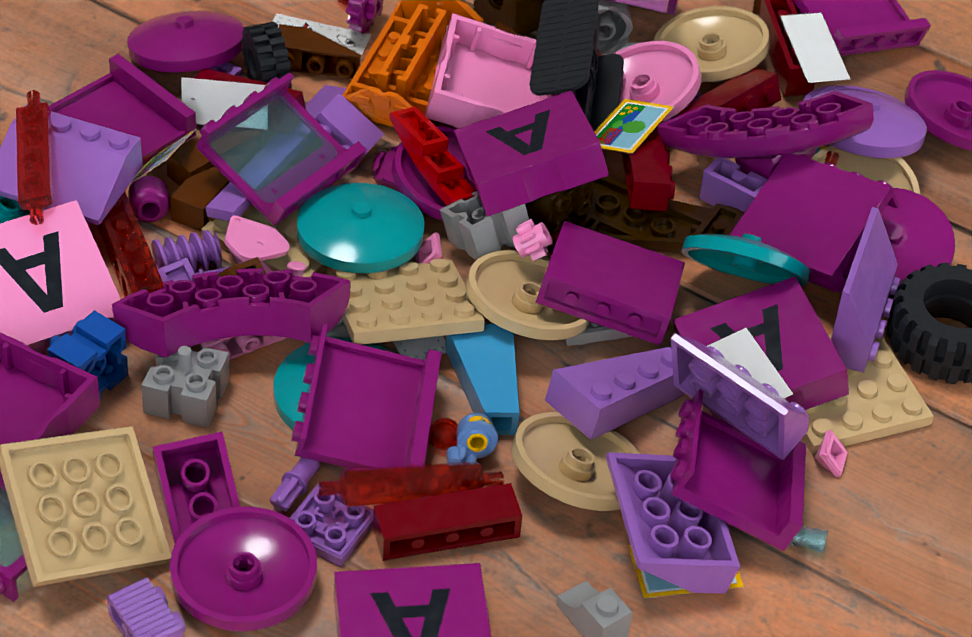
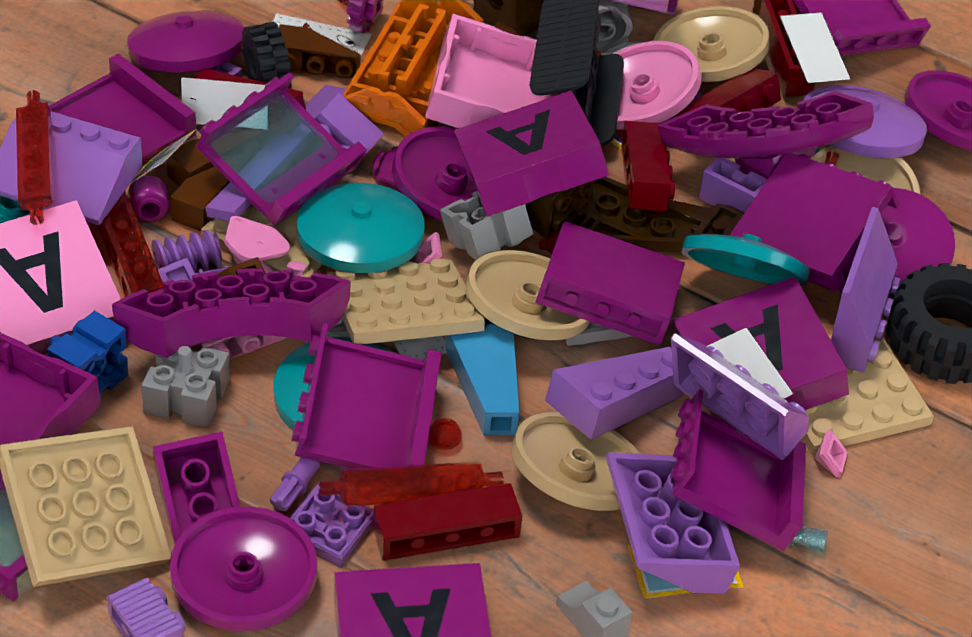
(430, 154): red slope -> none
(474, 439): medium blue piece -> none
(532, 240): bright pink gear -> none
(630, 125): sticker -> none

